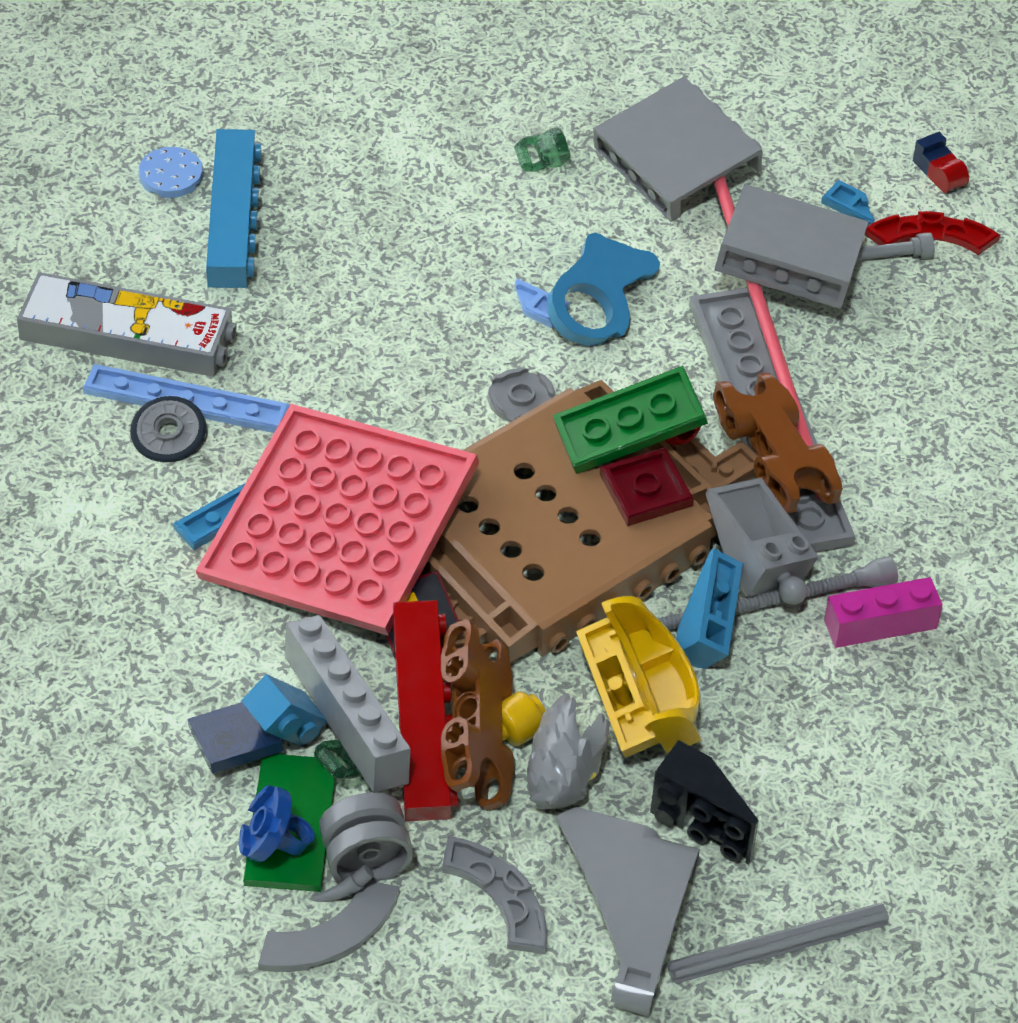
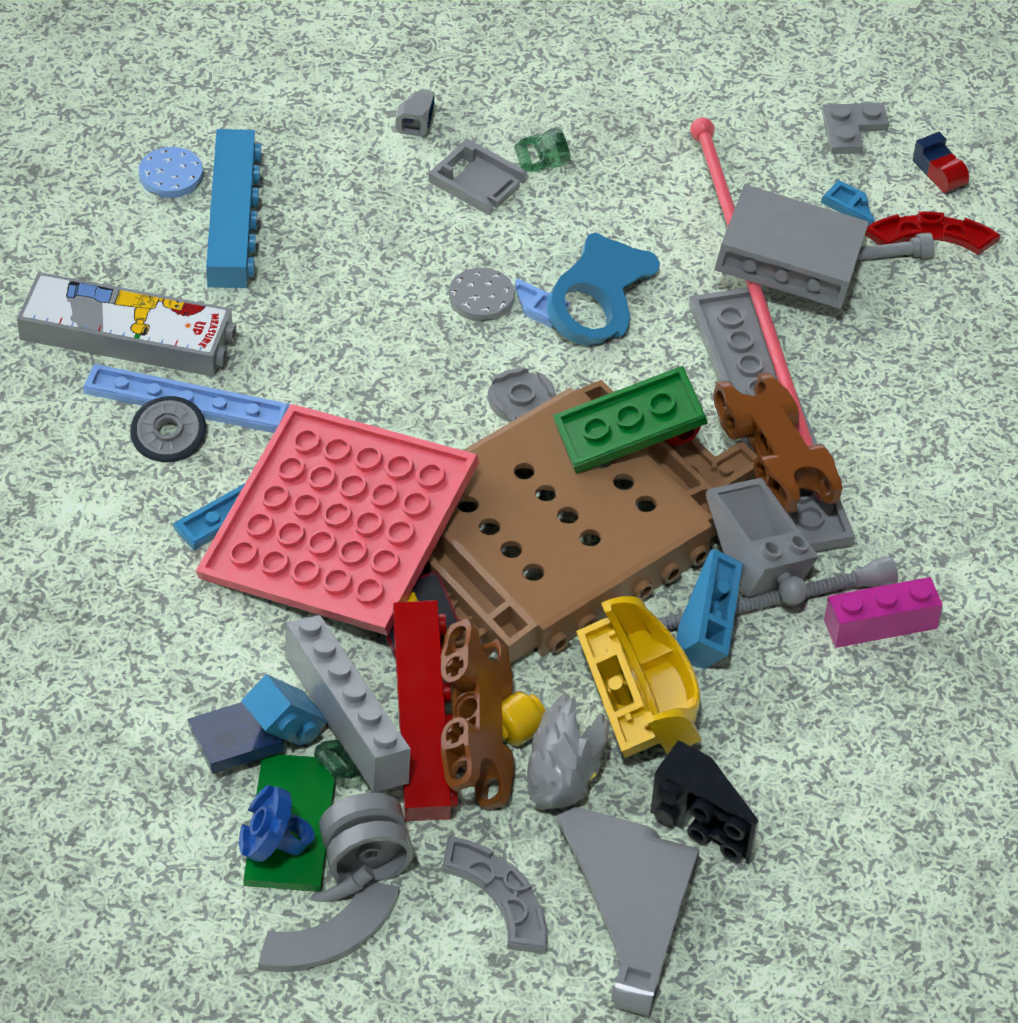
(415, 113): none -> light grey rock
(481, 184): none -> light grey container
(481, 294): none -> light grey tile
(646, 486): dark red tile -> none
(675, 145): light grey panel -> none
(777, 943): light grey axle -> none
(846, 121): none -> light grey plate

